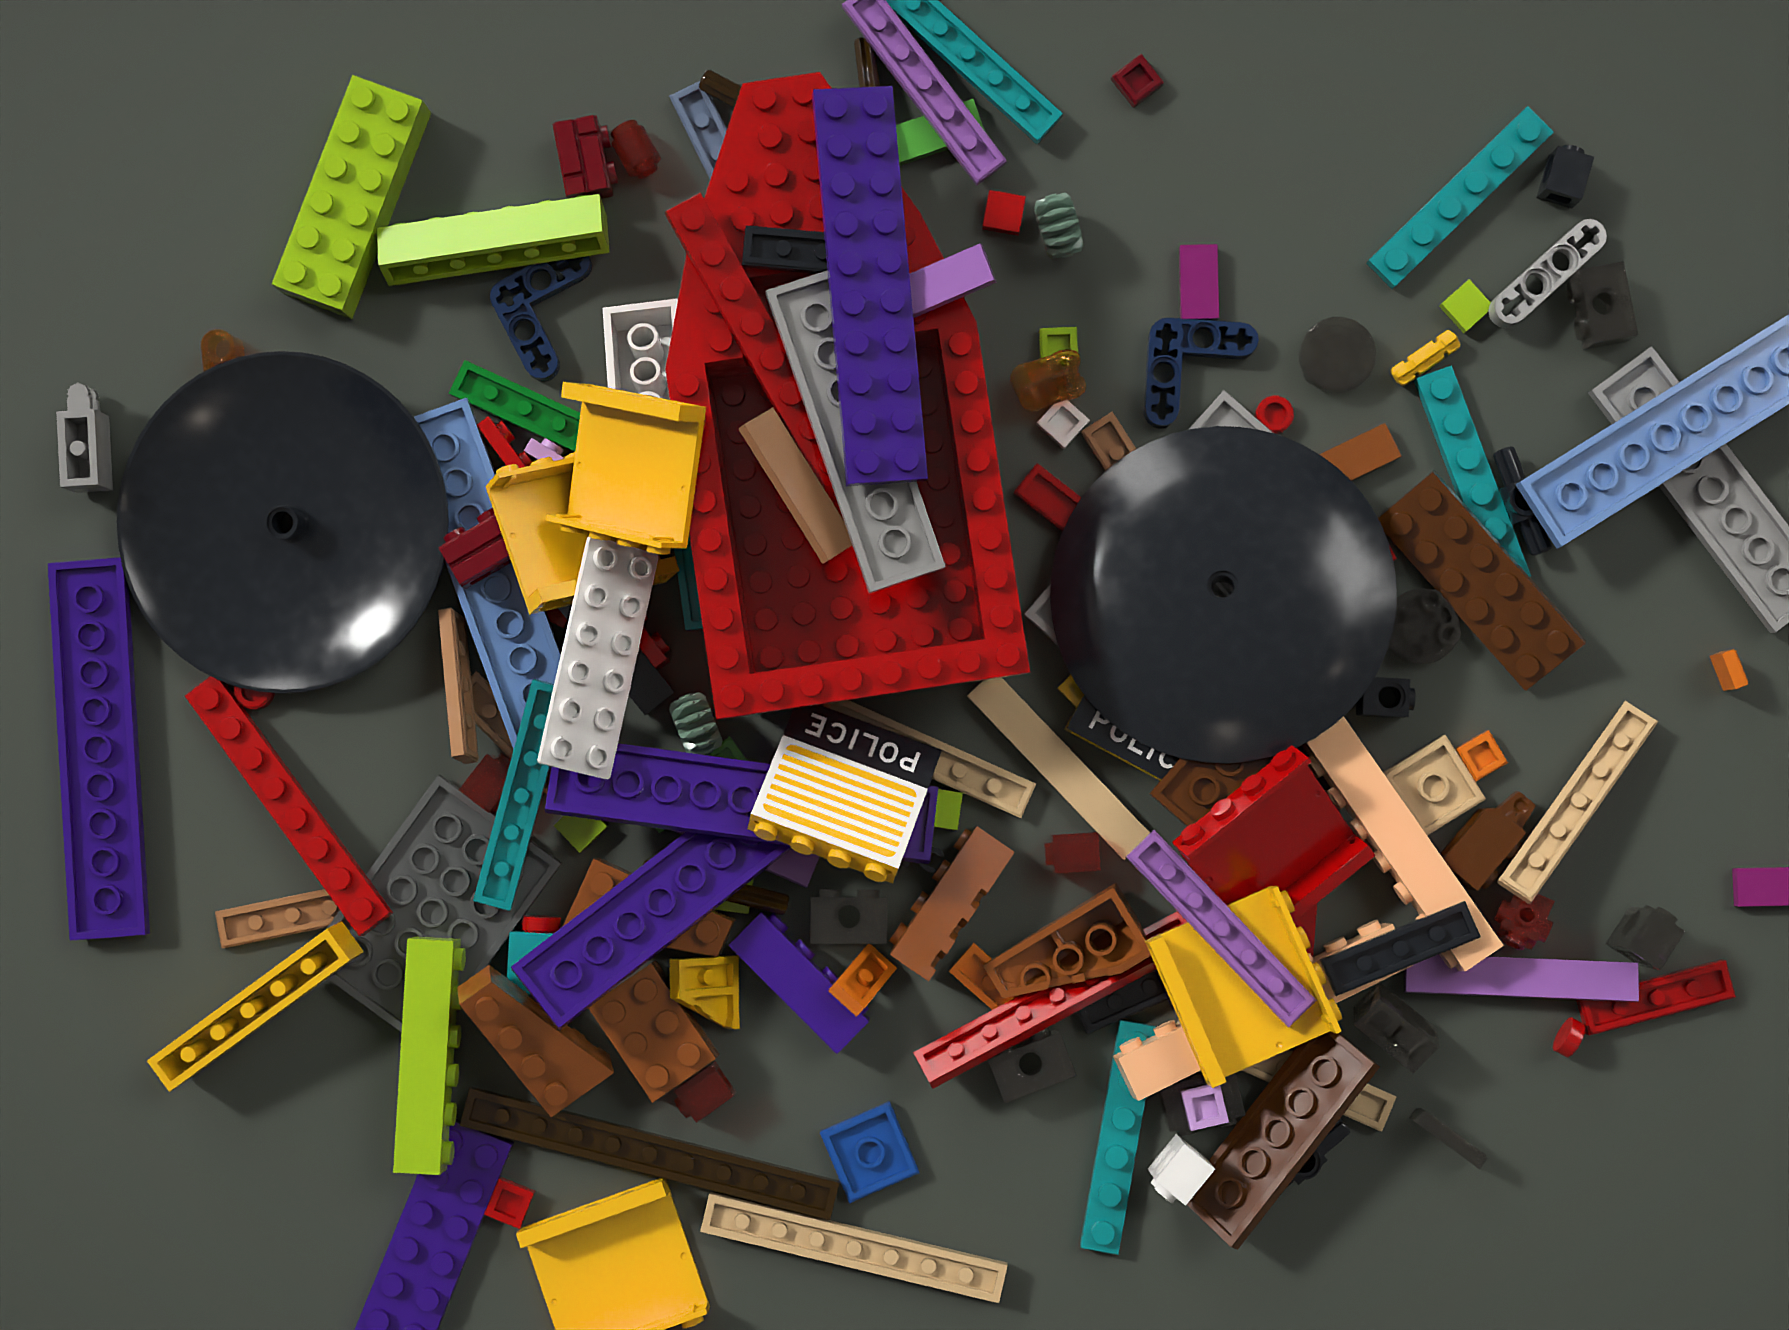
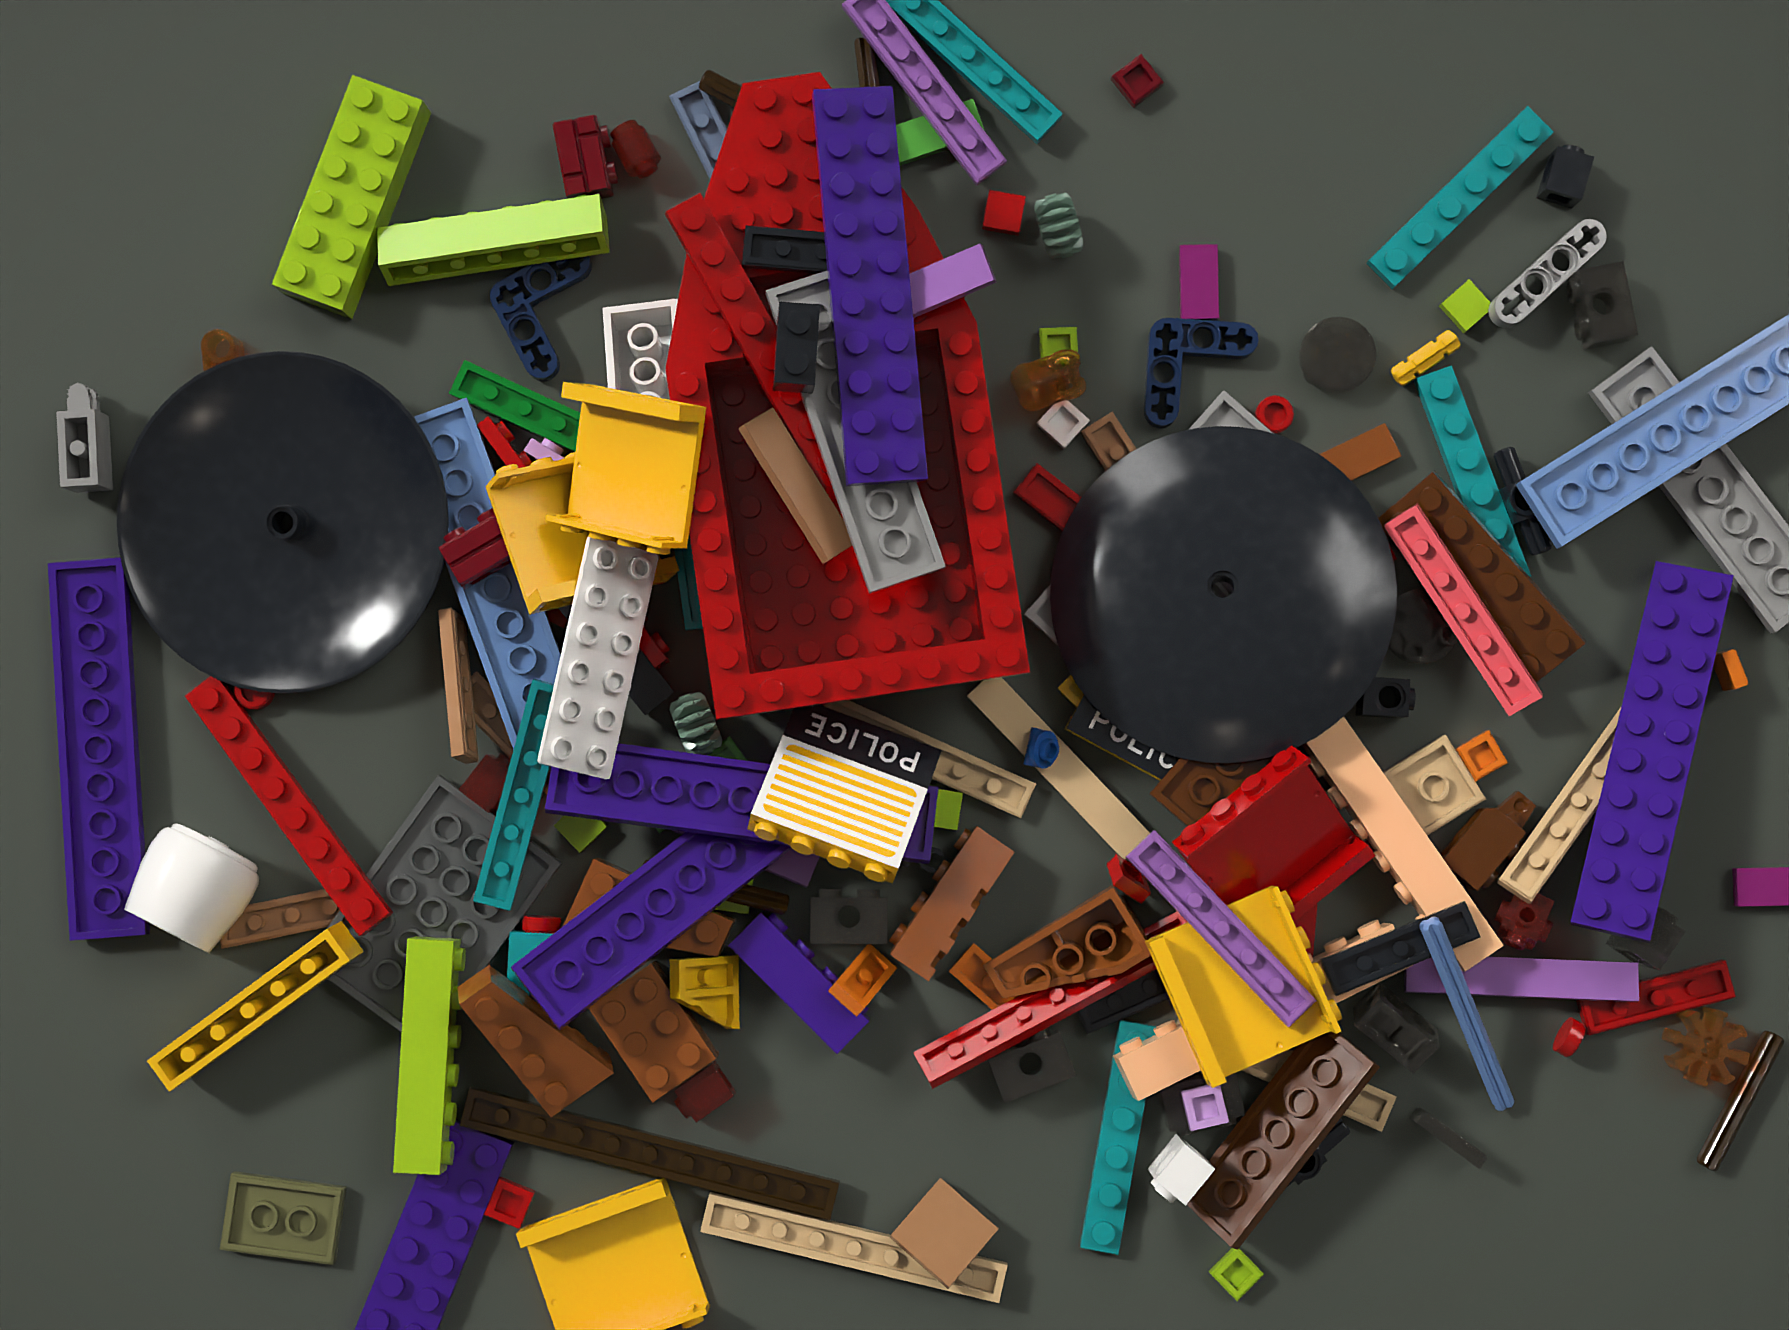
(192, 886): none -> white piece
(283, 1218): none -> olive tile
(796, 347): none -> black brick
(869, 1151): blue tile -> none
(944, 1233): none -> medium nougat tile
(1041, 748): none -> blue plate
(1073, 852): clear red brick -> none
(1128, 879): none -> red tile
(1236, 1273): none -> lime tile
(1463, 610): none -> coral plate
(1466, 1013): none -> medium blue axle
(1652, 752): none -> dark purple plate
(1699, 1062): none -> clear orange gear
(1740, 1100): none -> dark brown axle

